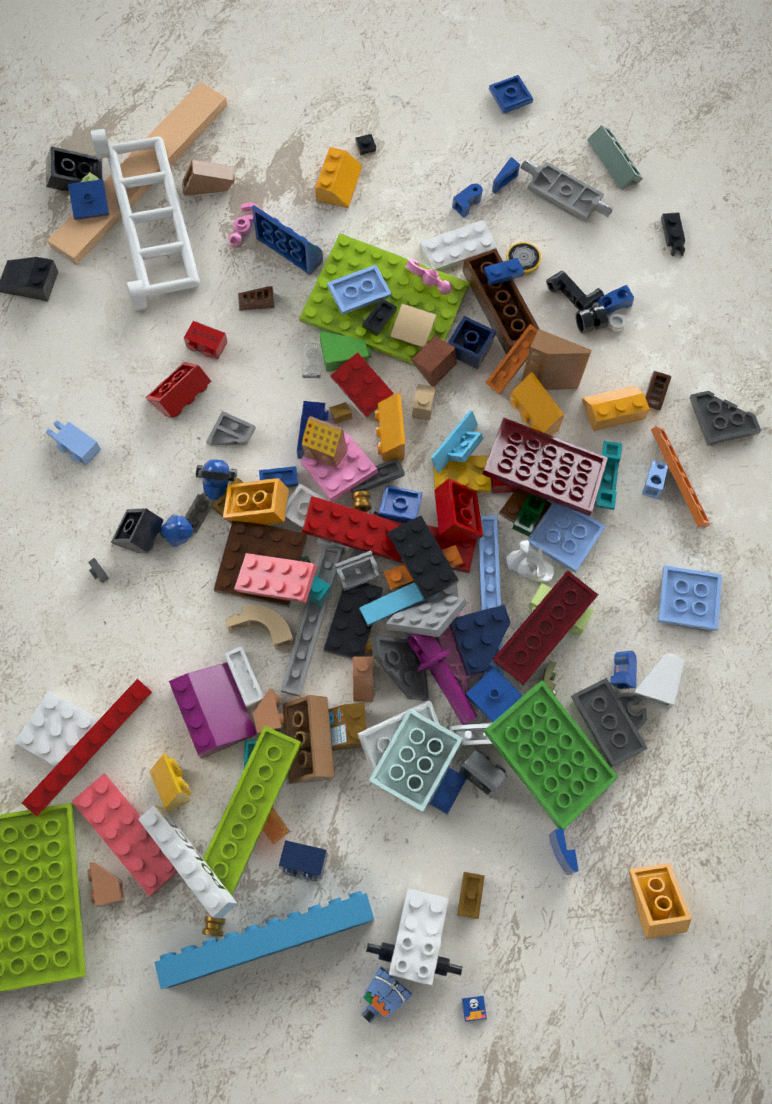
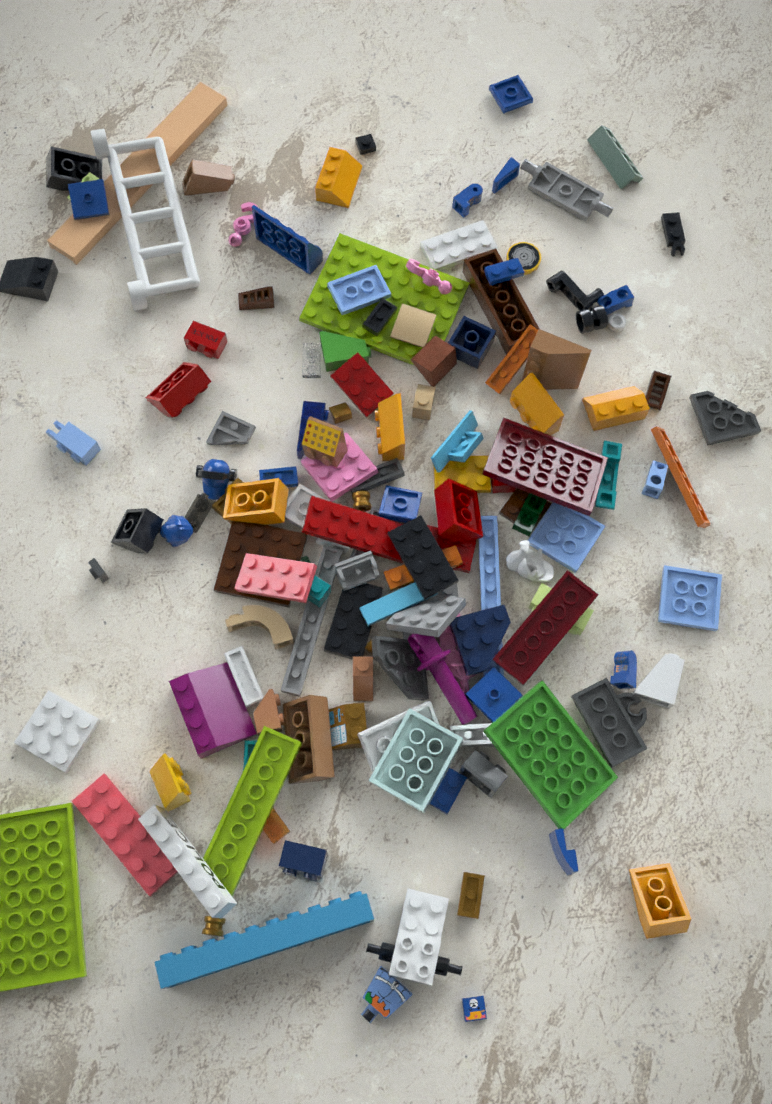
(86, 748): red plate -> none
(106, 886): nougat slope -> none
(549, 674): olive slope -> none

